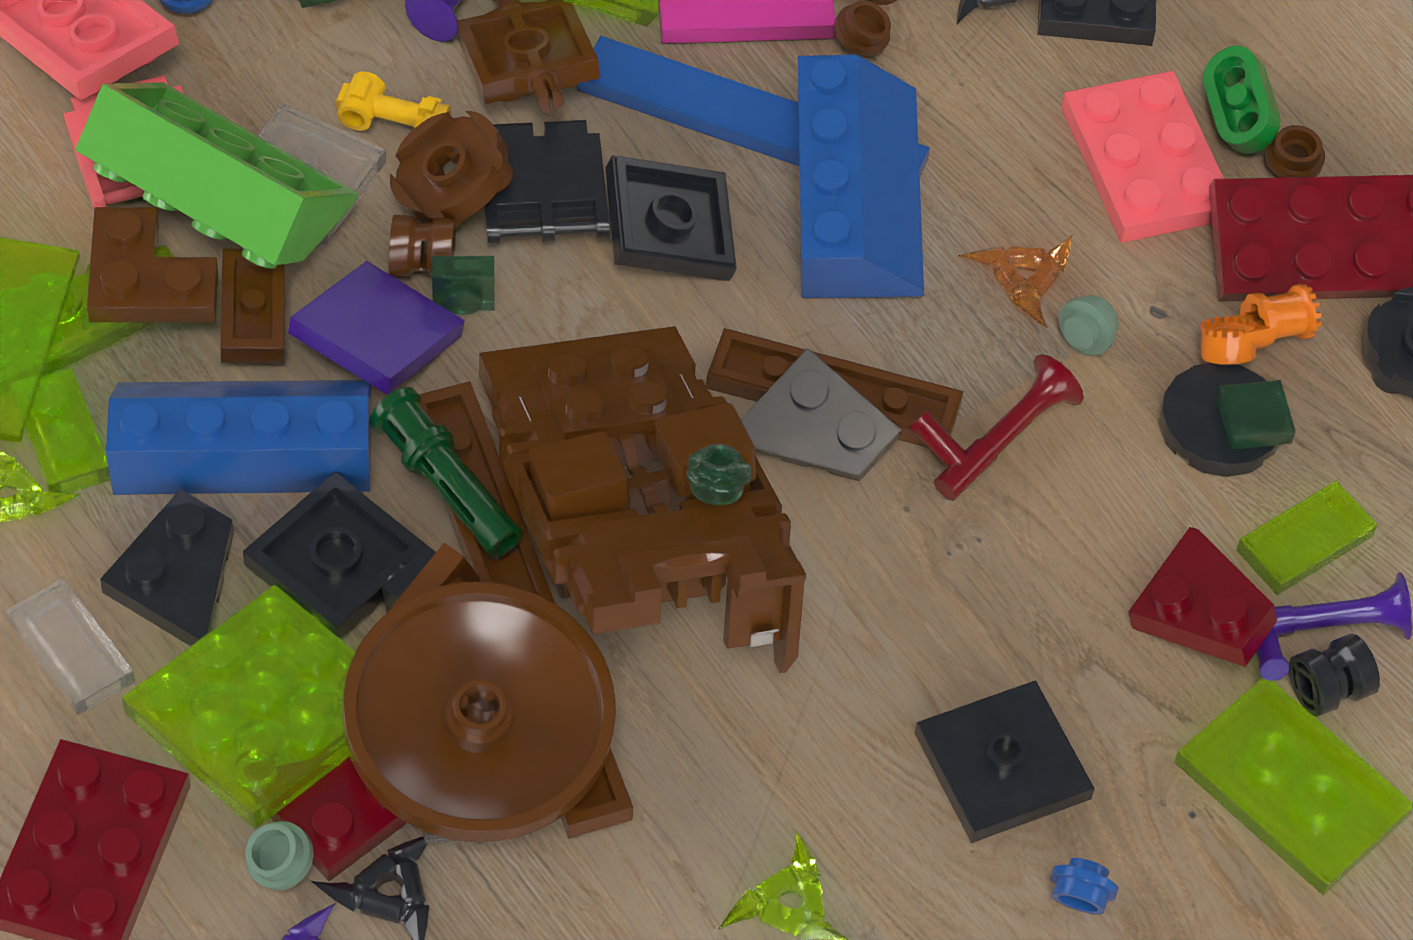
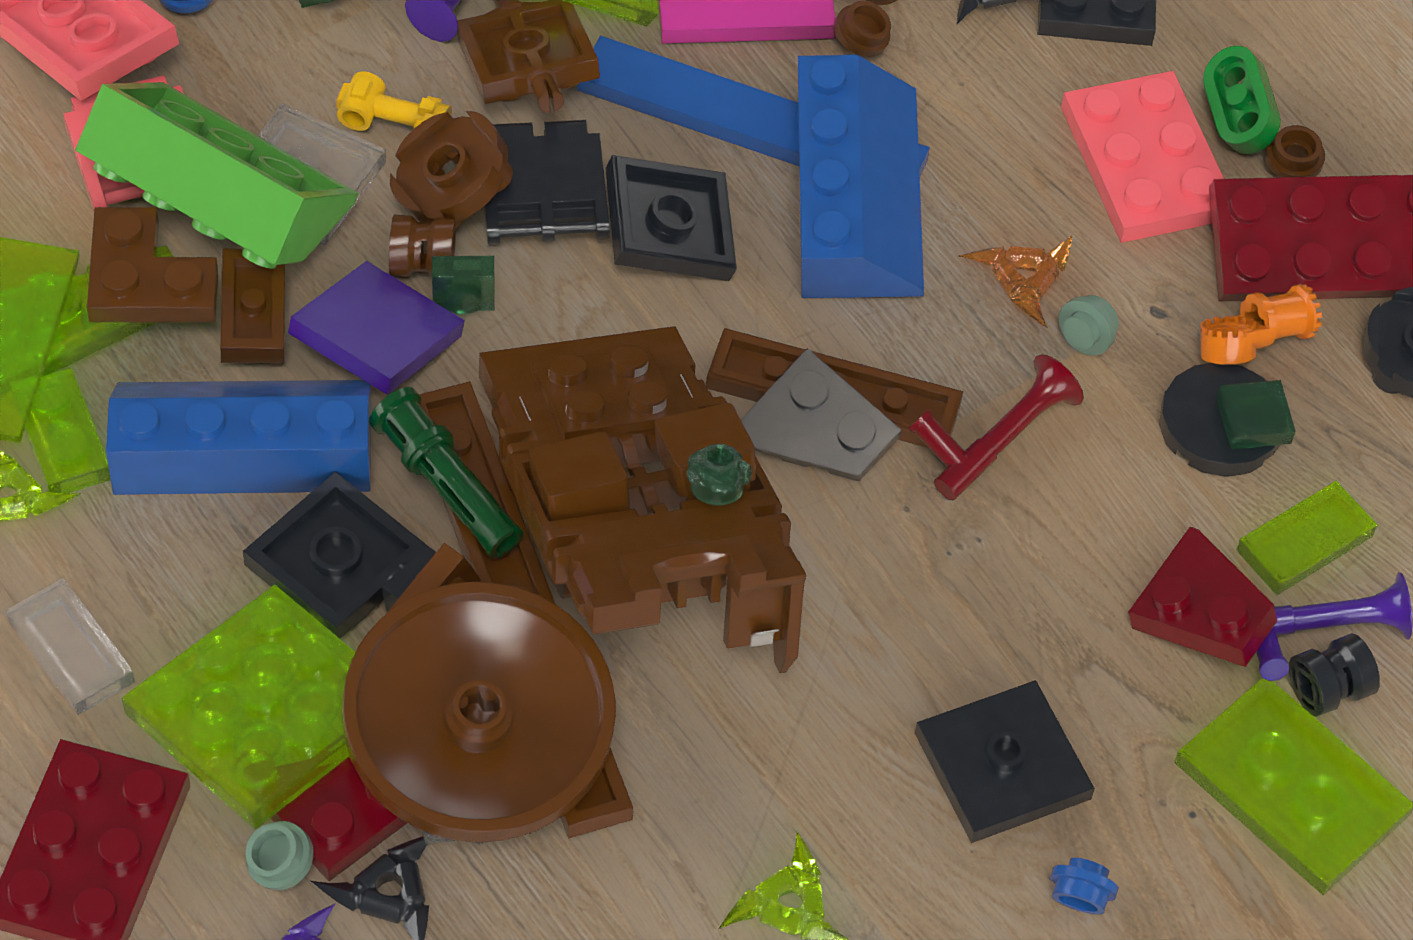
(175, 568): black wing -> none

